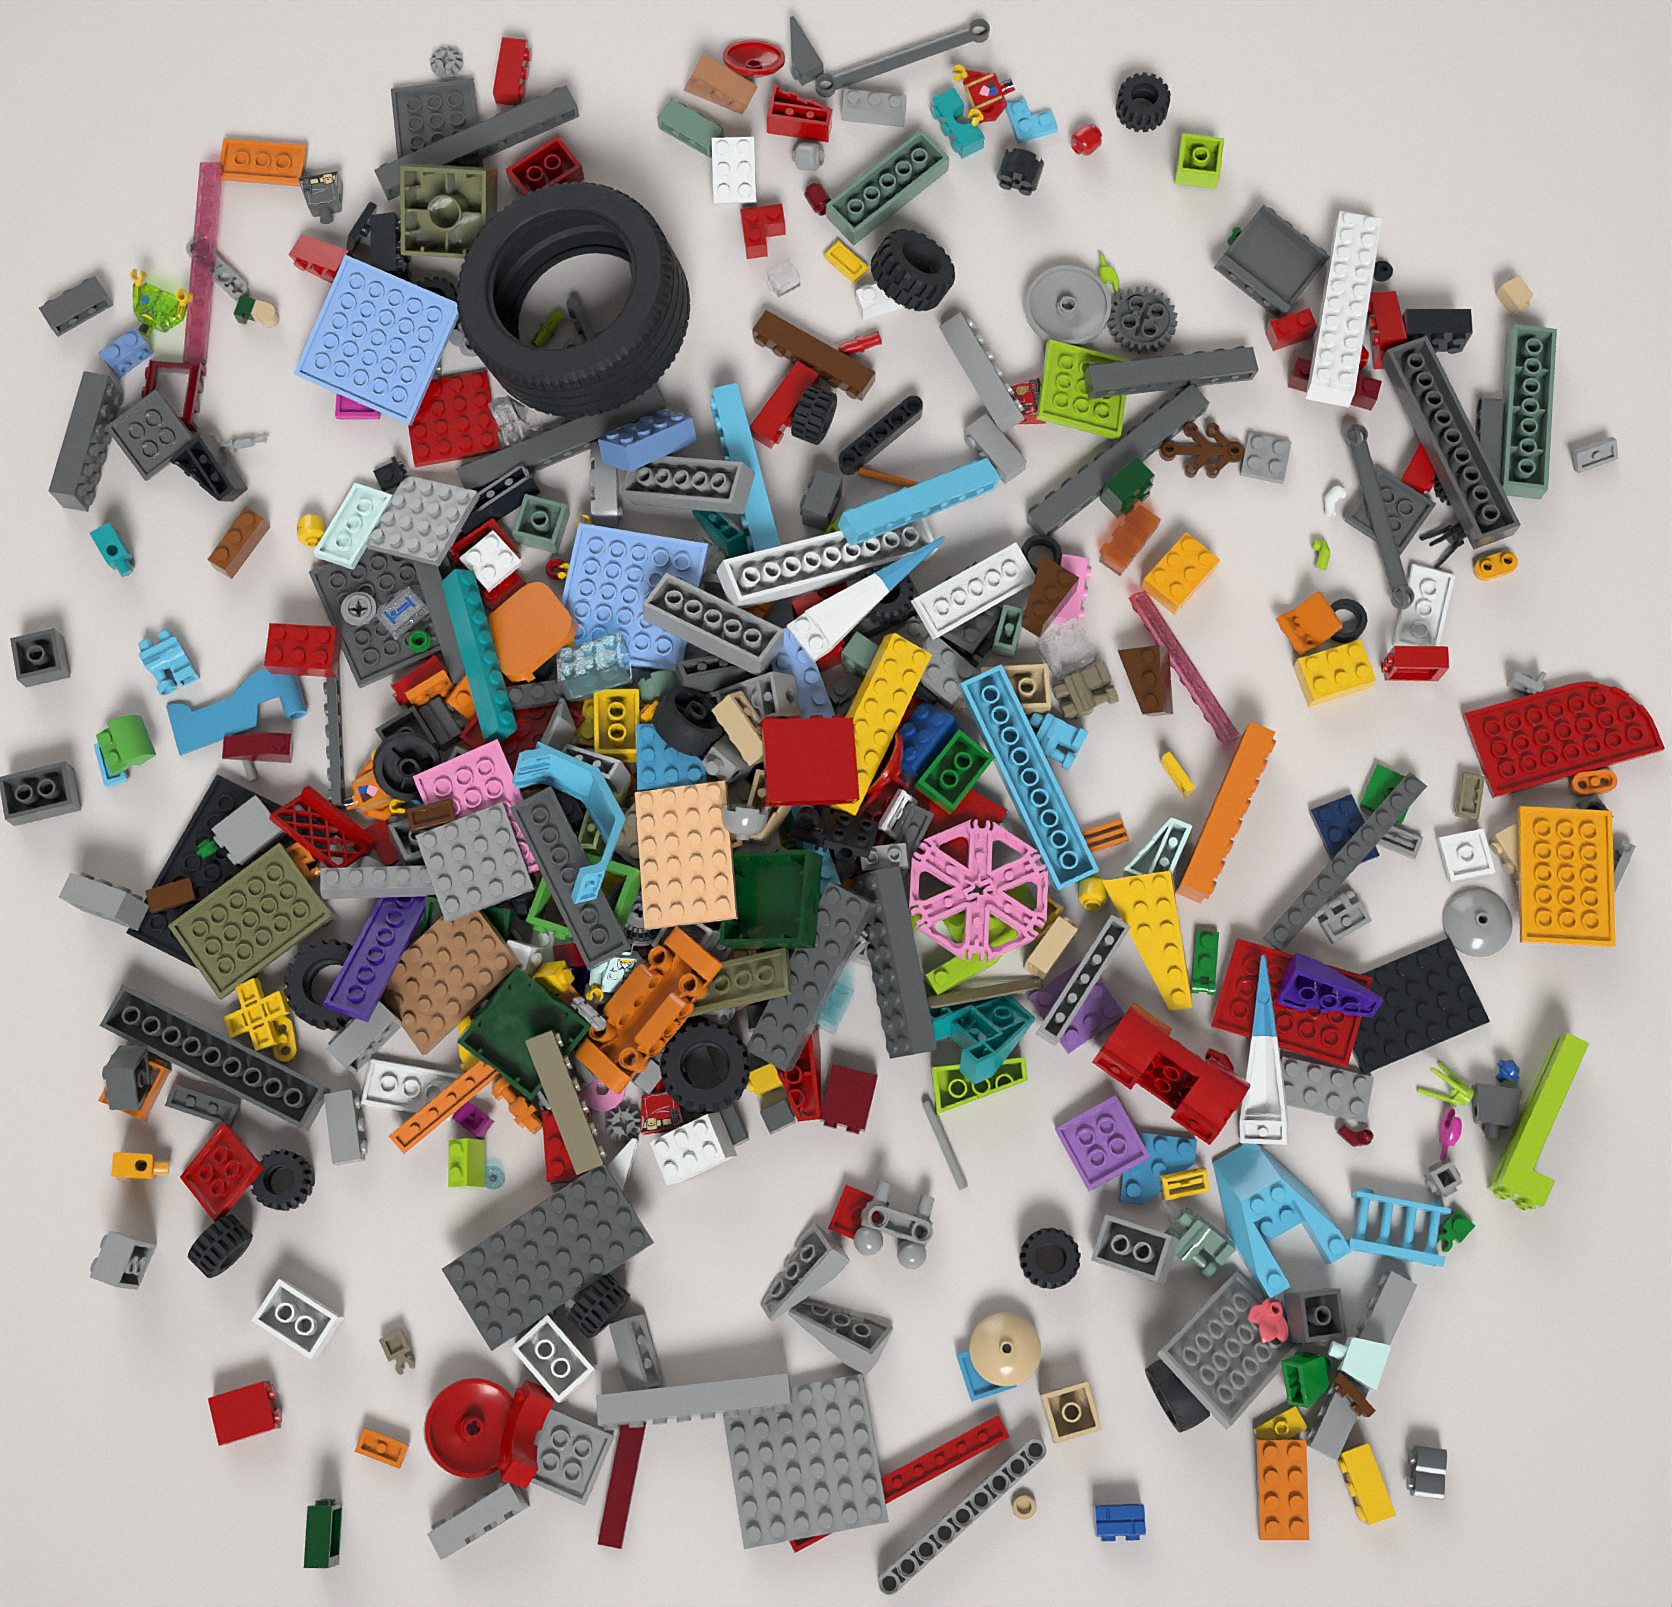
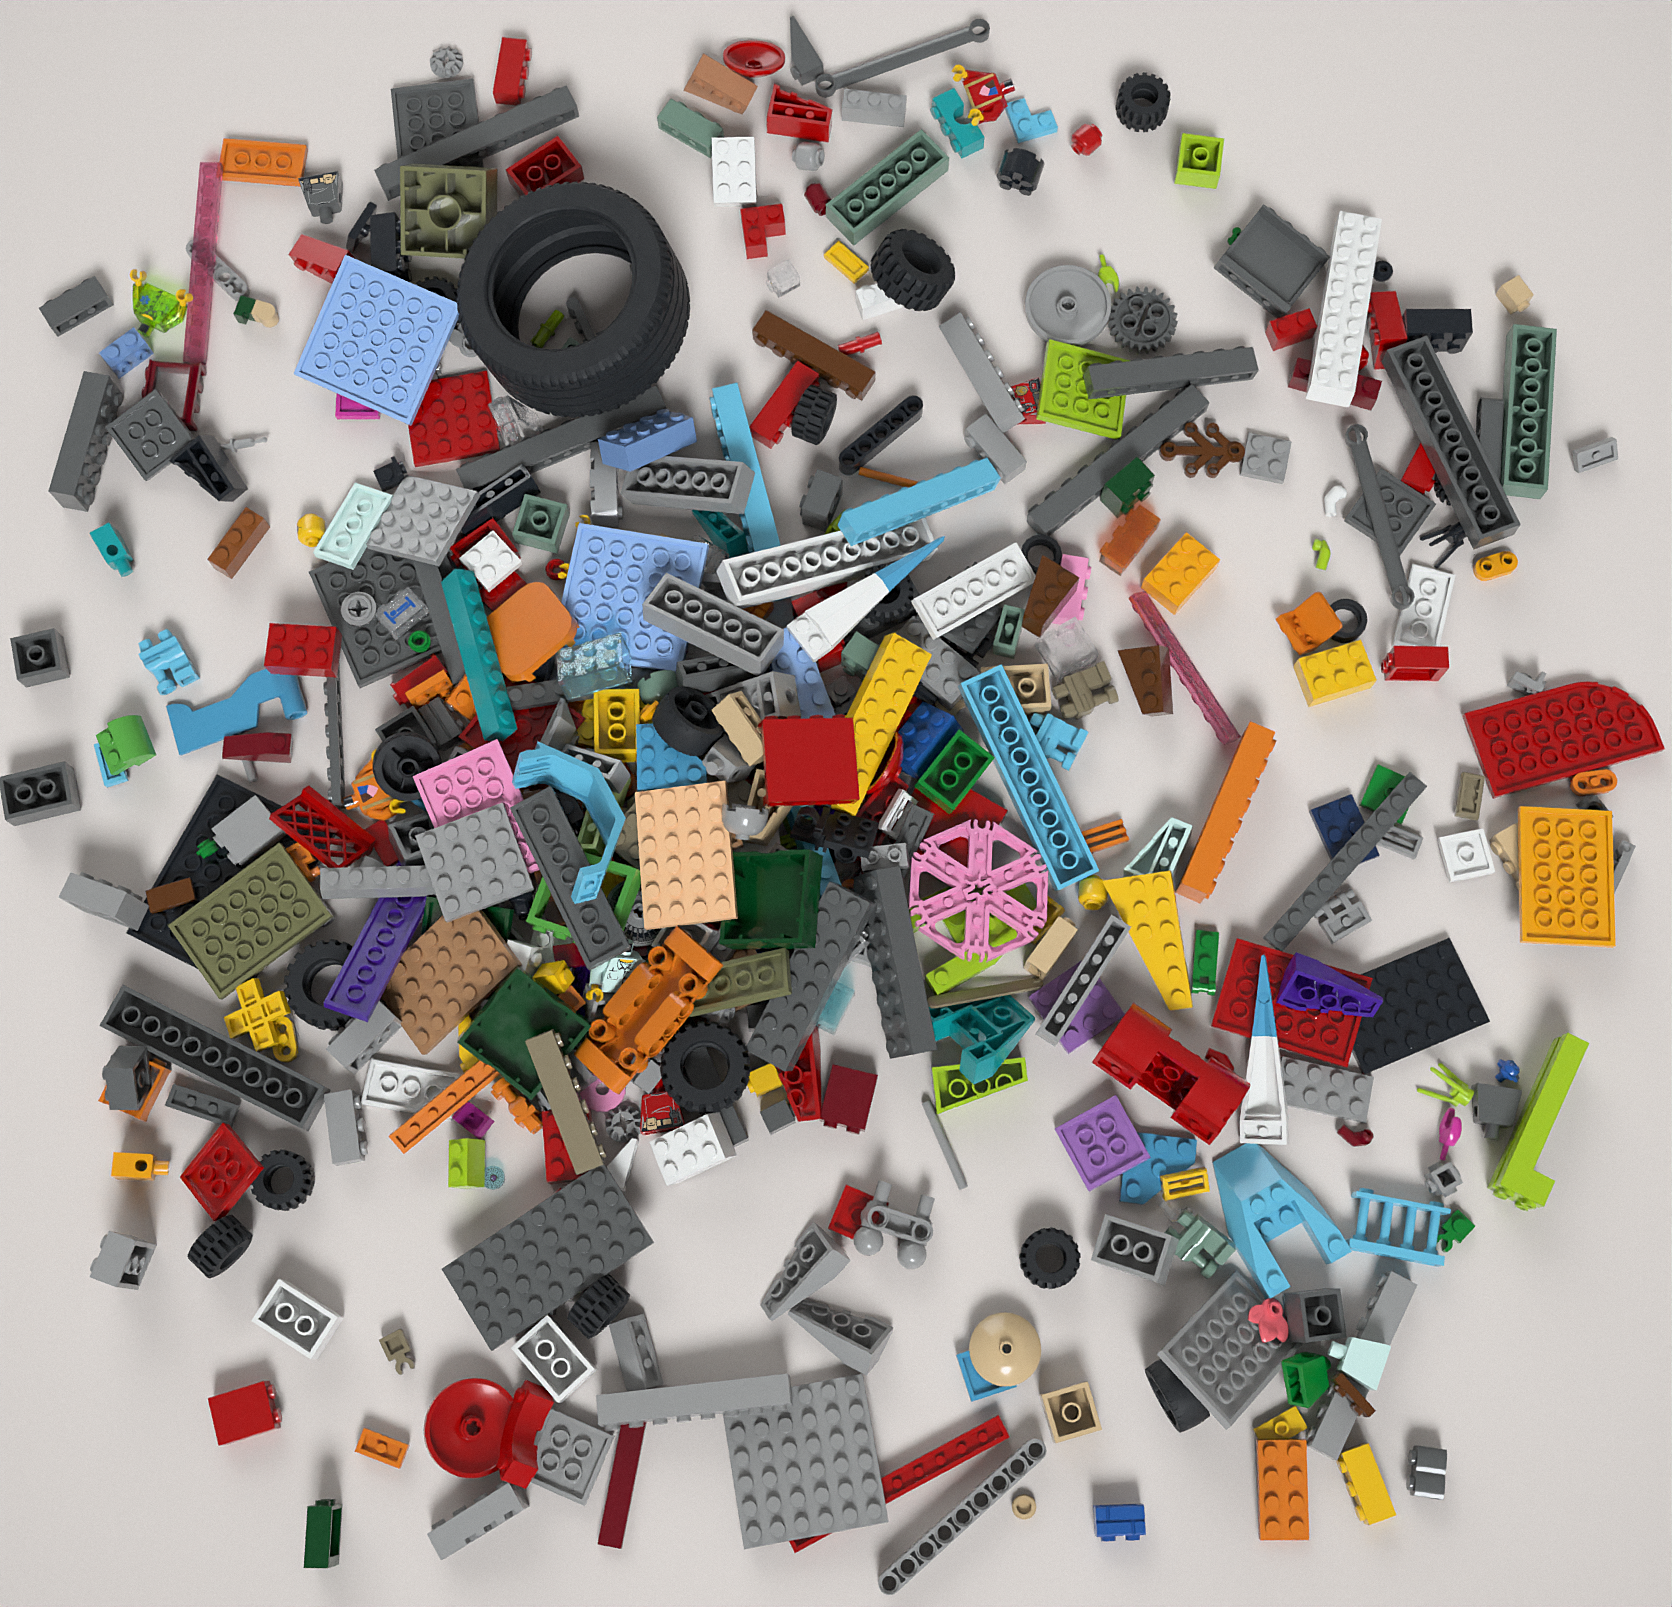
(431, 815): reddish brown tile -> none
(588, 1013): light grey axle -> none
(1177, 774): yellow tile -> none
(1465, 930): light grey dish -> none

